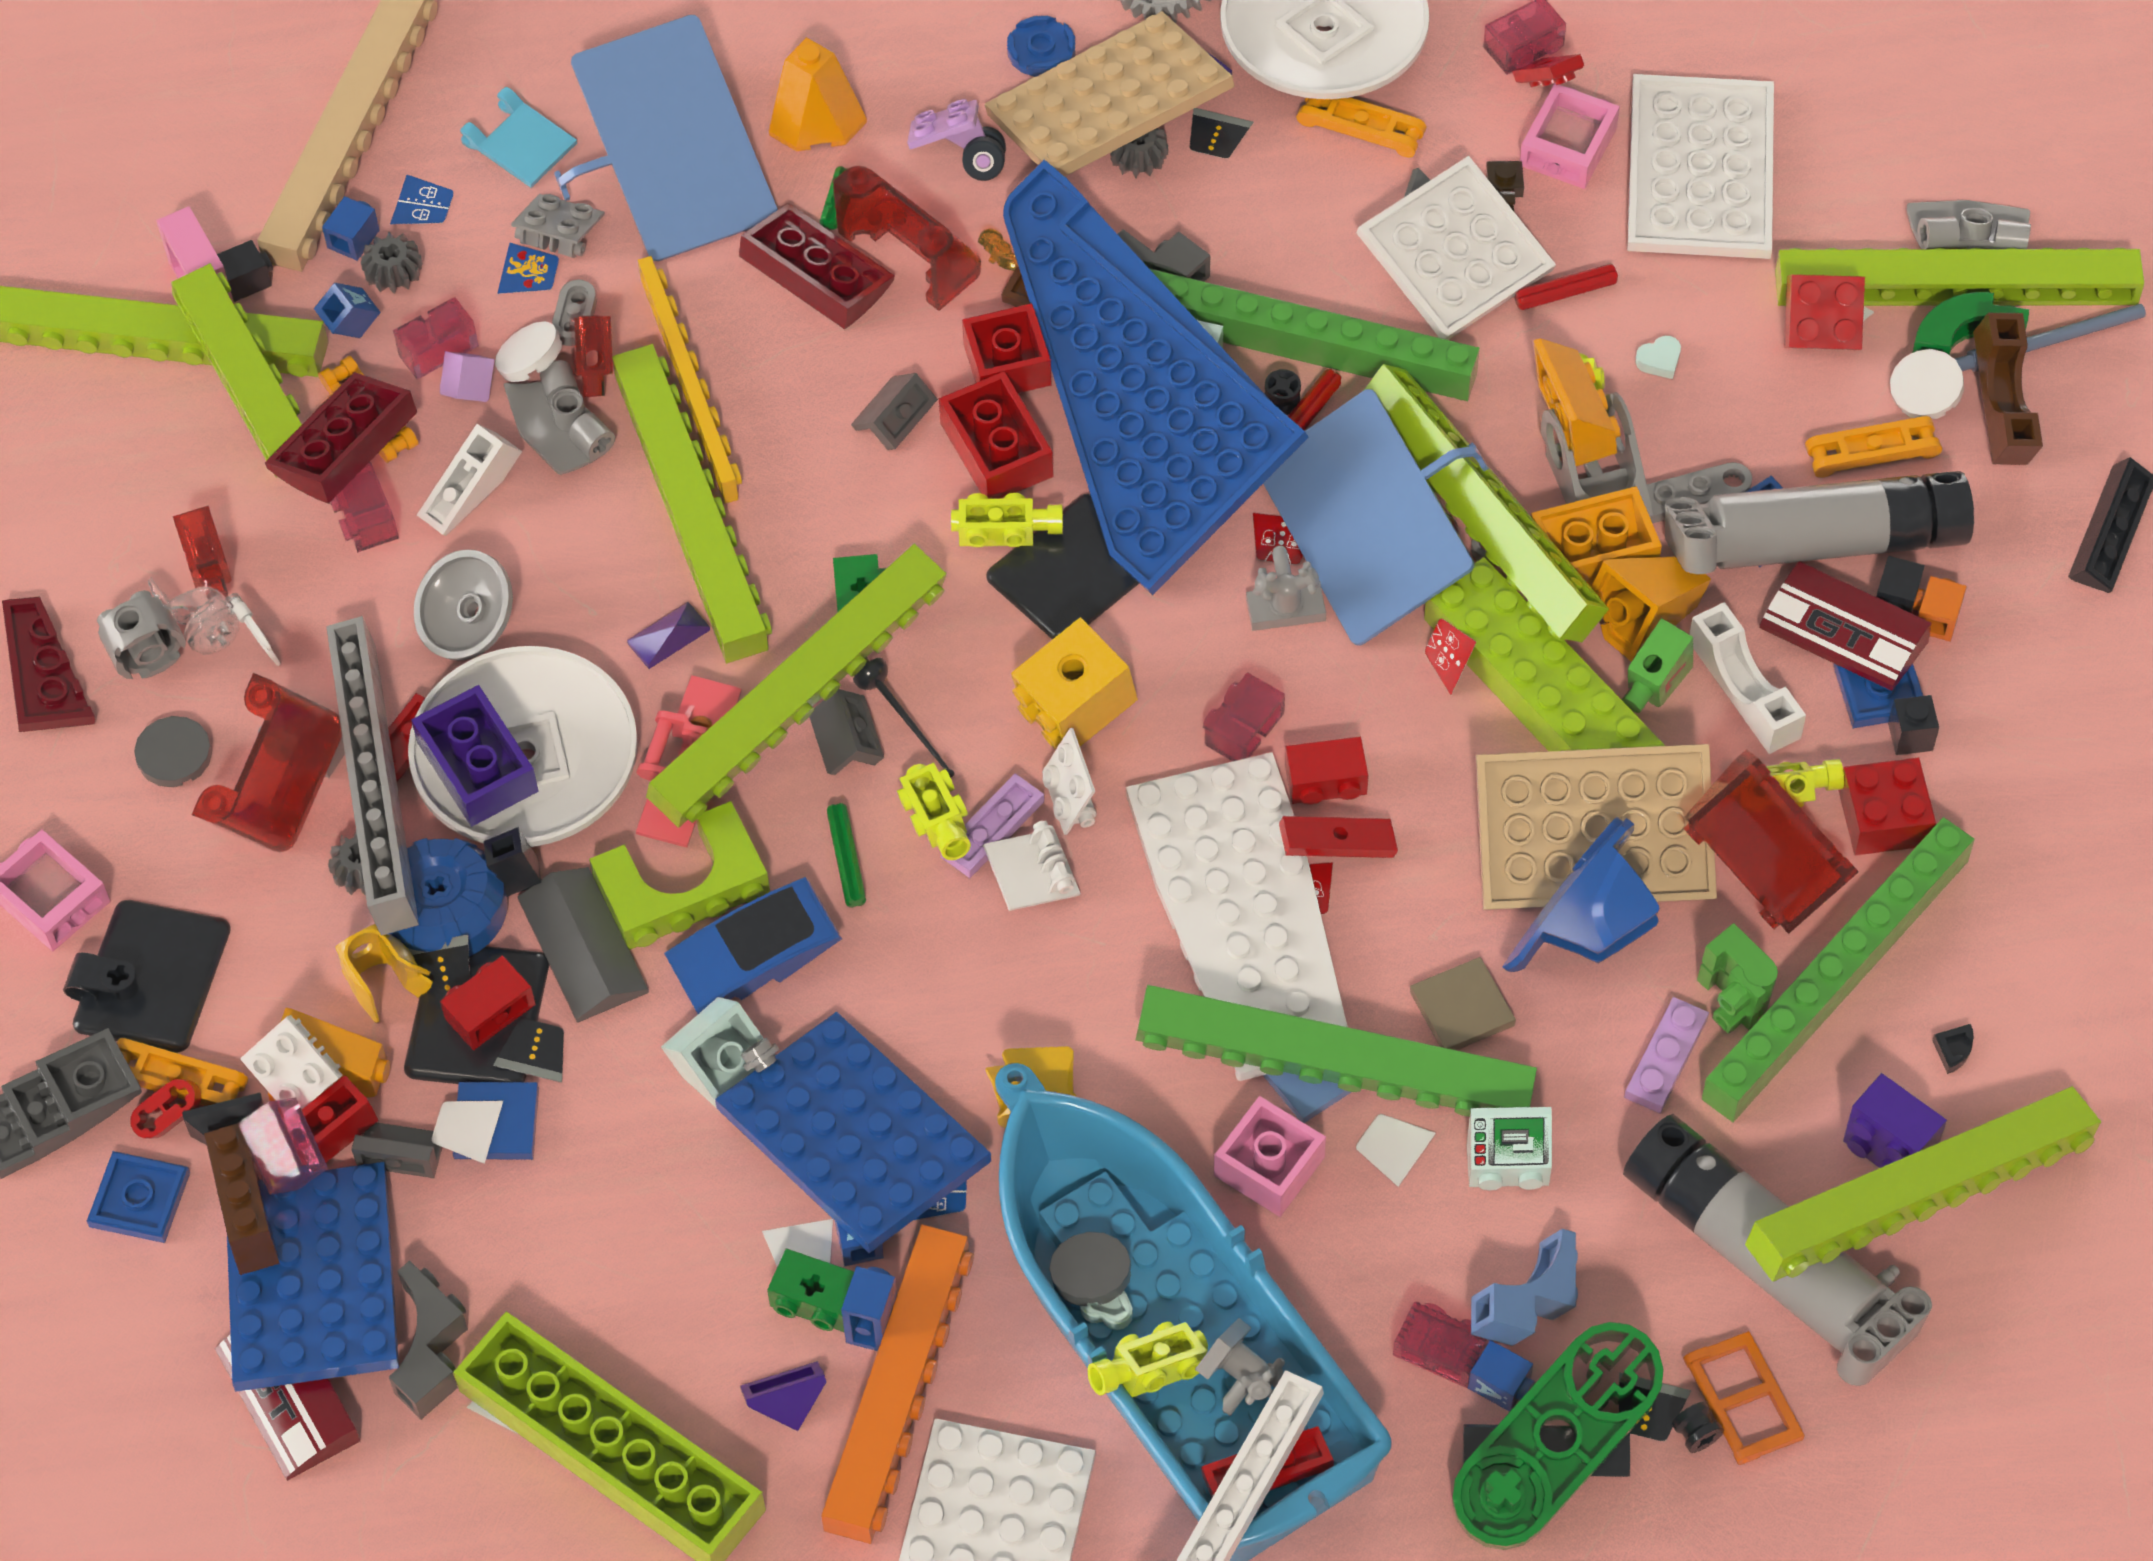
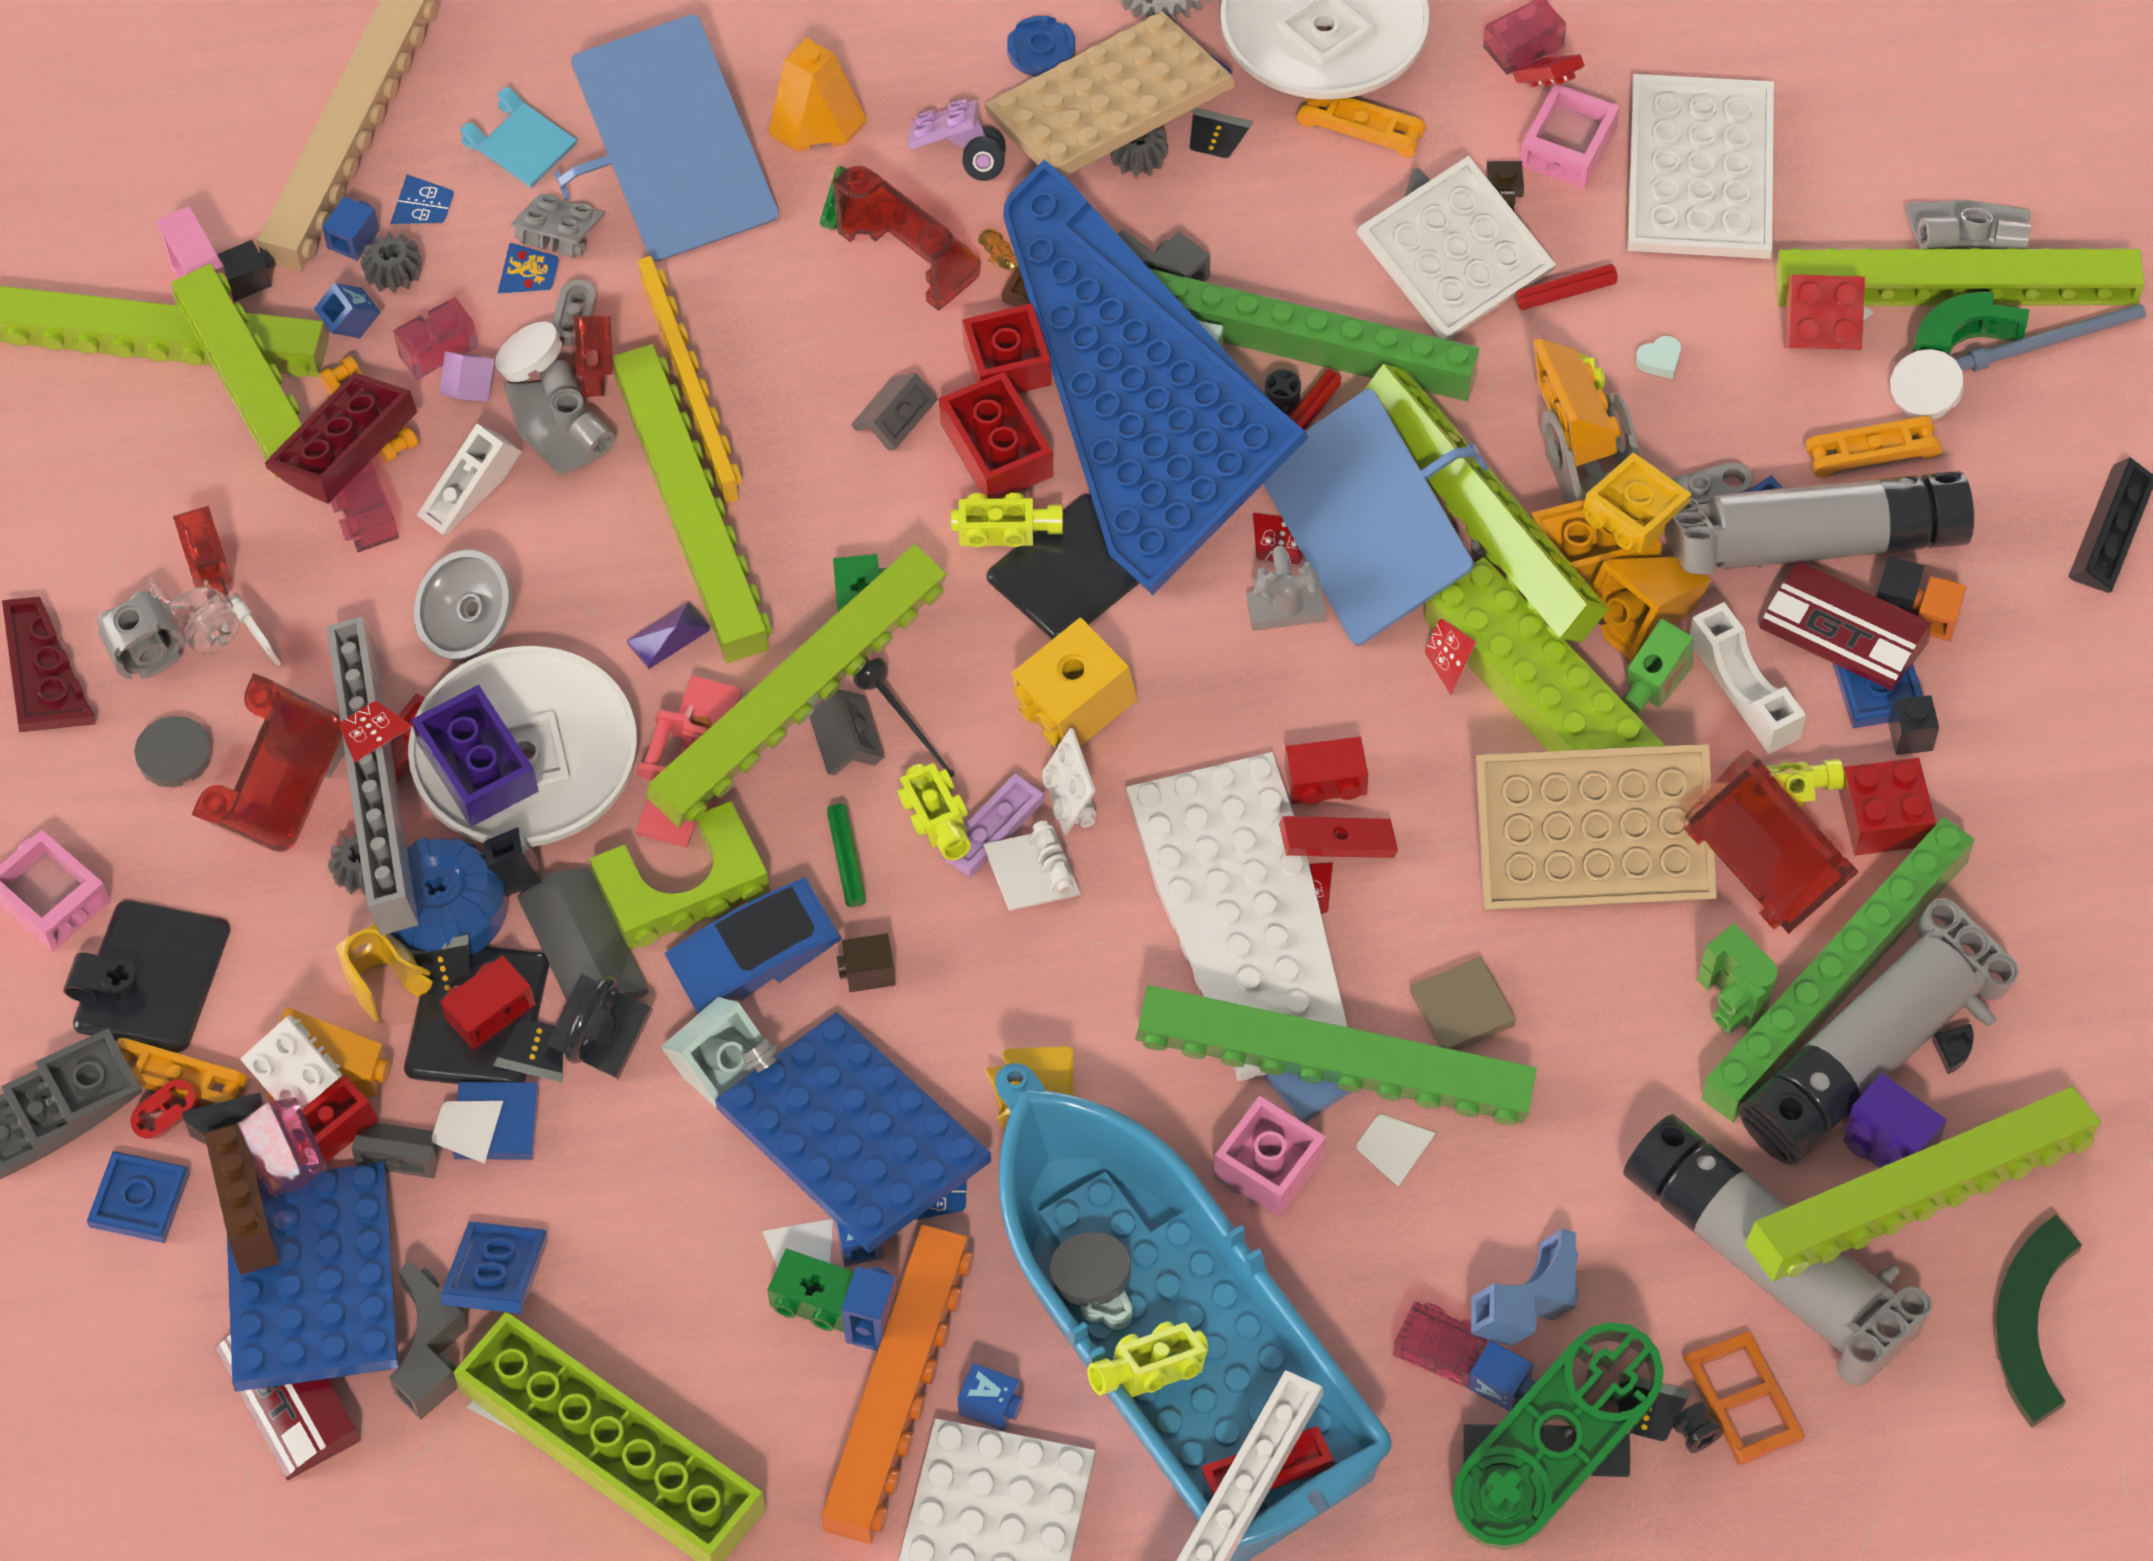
(371, 729): none -> red sticker
(494, 1267): none -> blue tile
(599, 1025): none -> black tile
(786, 1395): dark purple slope -> none
(815, 265): dark red slope -> none
(867, 963): none -> dark brown brick
(990, 1397): none -> blue brick
(1238, 1360): light grey piece -> none
(1246, 710): clear pink piece -> none
(1509, 1147): light aqua slope -> none
(1595, 908): blue piece -> none
(1634, 503): none -> yellow plate
(1666, 1055): lavender plate -> none
(1879, 1032): none -> light grey piece
(2000, 353): reddish brown arch -> none
(2018, 1319): none -> dark green tile

